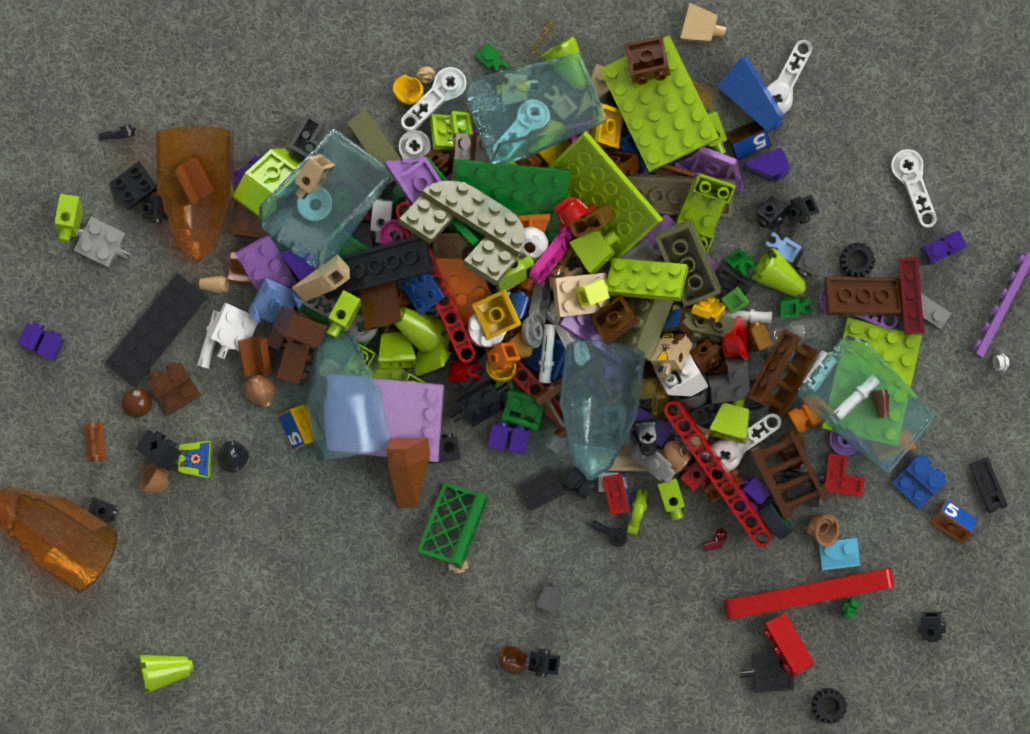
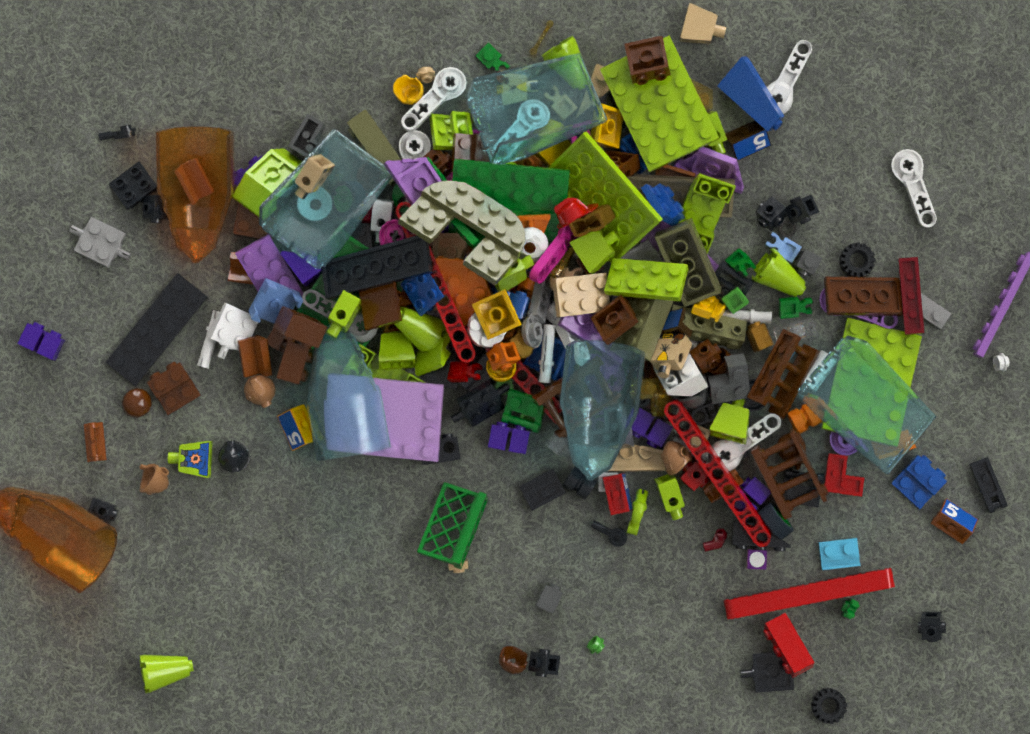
(68, 217): lime torso -> none
(158, 449): black brick -> none
(214, 284): tan cone -> none
(323, 280): tan slope -> none
(408, 467): dark orange wedge -> none
(592, 292): neon yellow brick -> none
(596, 645): none -> bright green plate
(646, 436): black piece -> none
(655, 464): light grey hinge -> none
(662, 201): none -> blue plate
(735, 341): red piece -> none
(742, 539): none -> black slope
(756, 559): none -> tile
(769, 166): dark purple slope -> none
(823, 530): medium nougat helmet -> none
(858, 395): white pin -> none
(881, 402): reddish brown cone -> none
(943, 247): dark purple piece -> none

